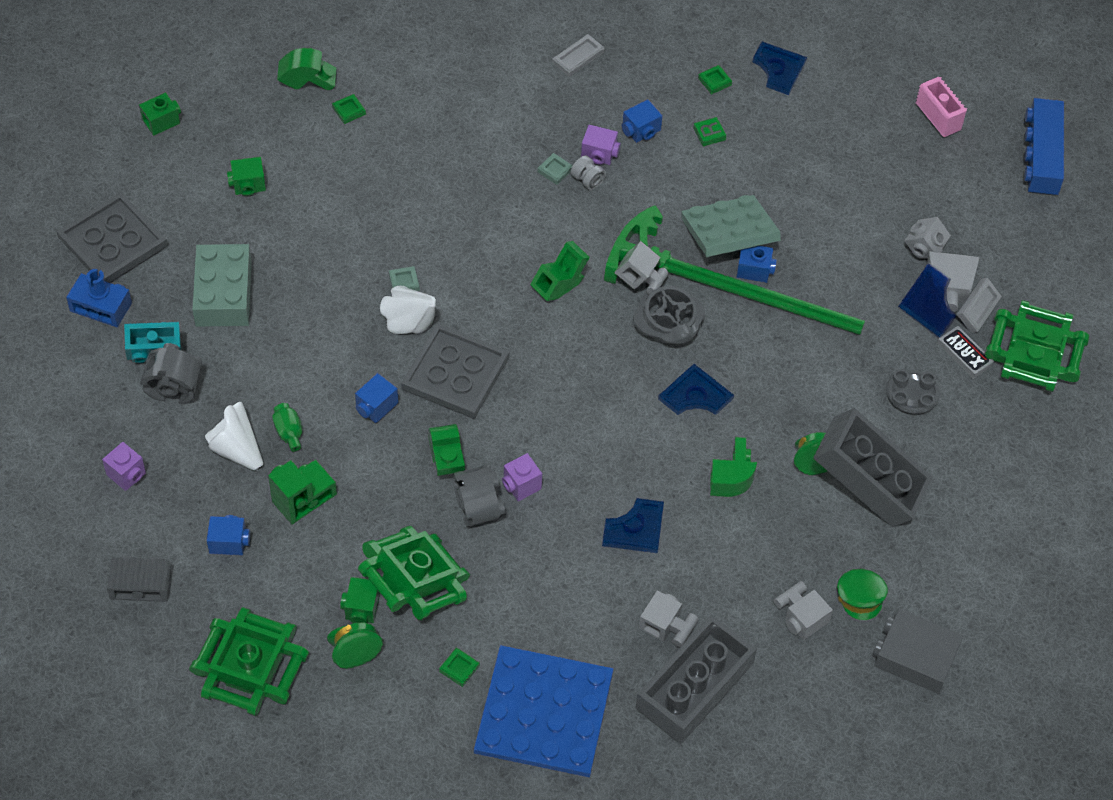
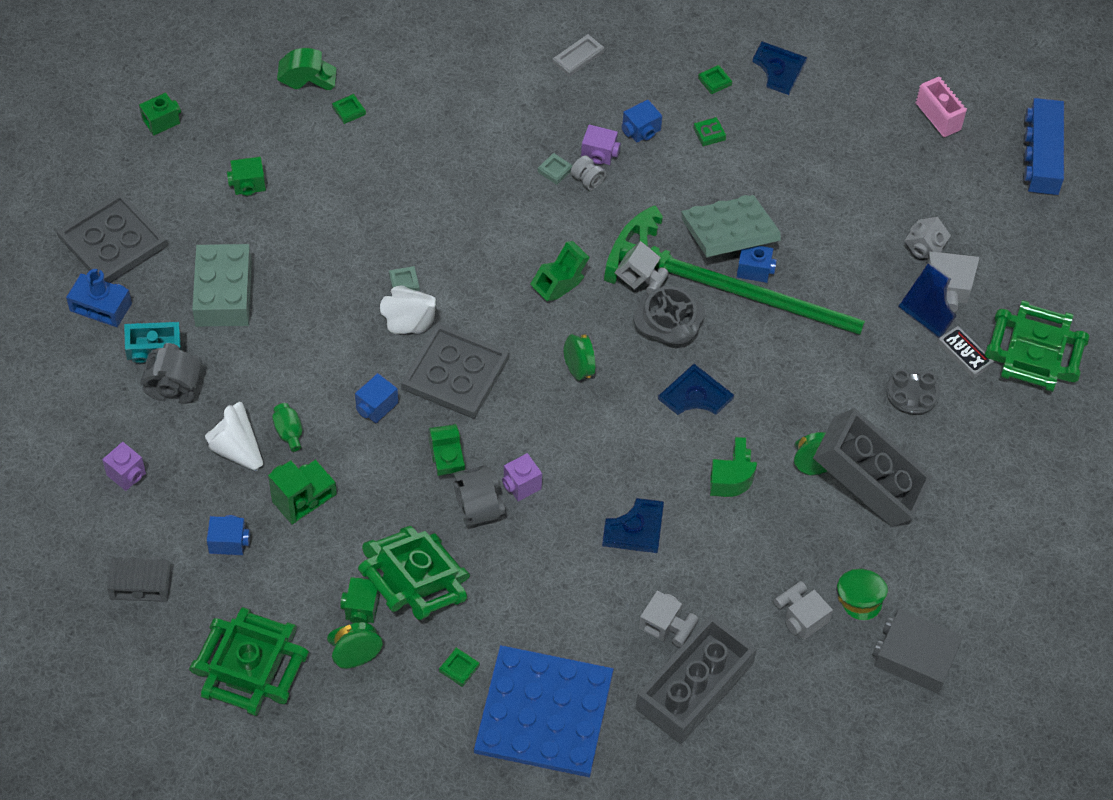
(579, 356): none -> green piece
(979, 305): light grey tile -> none

